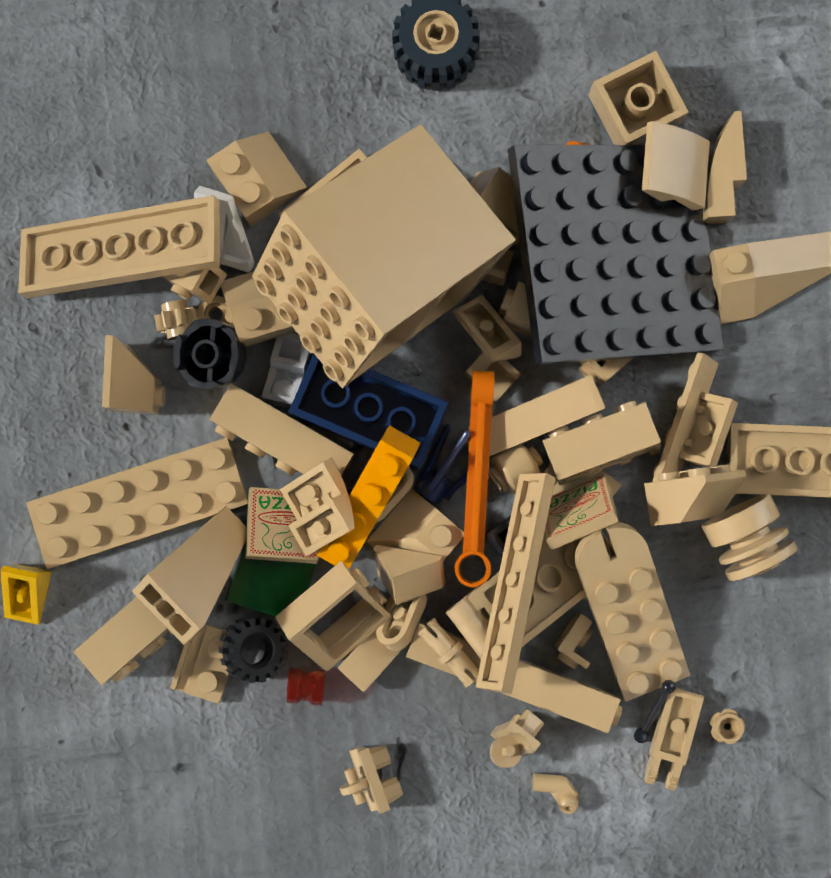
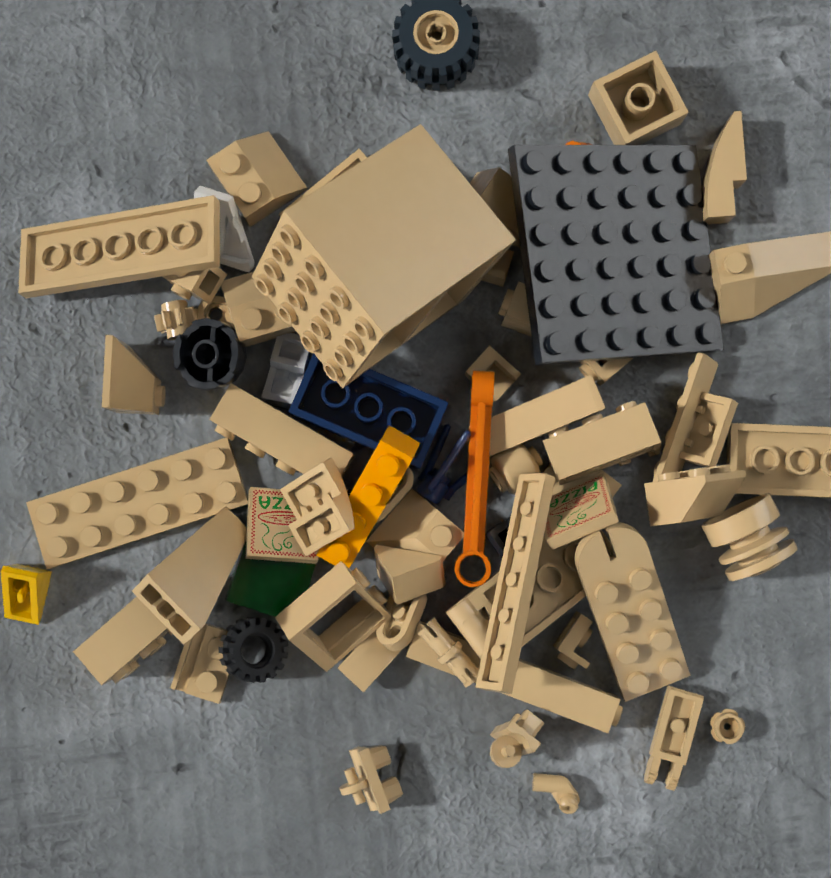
(306, 686): clear red wheel -> none
(488, 330): tan slope -> none
(641, 734): black hinge -> none
(675, 165): tan slope -> none

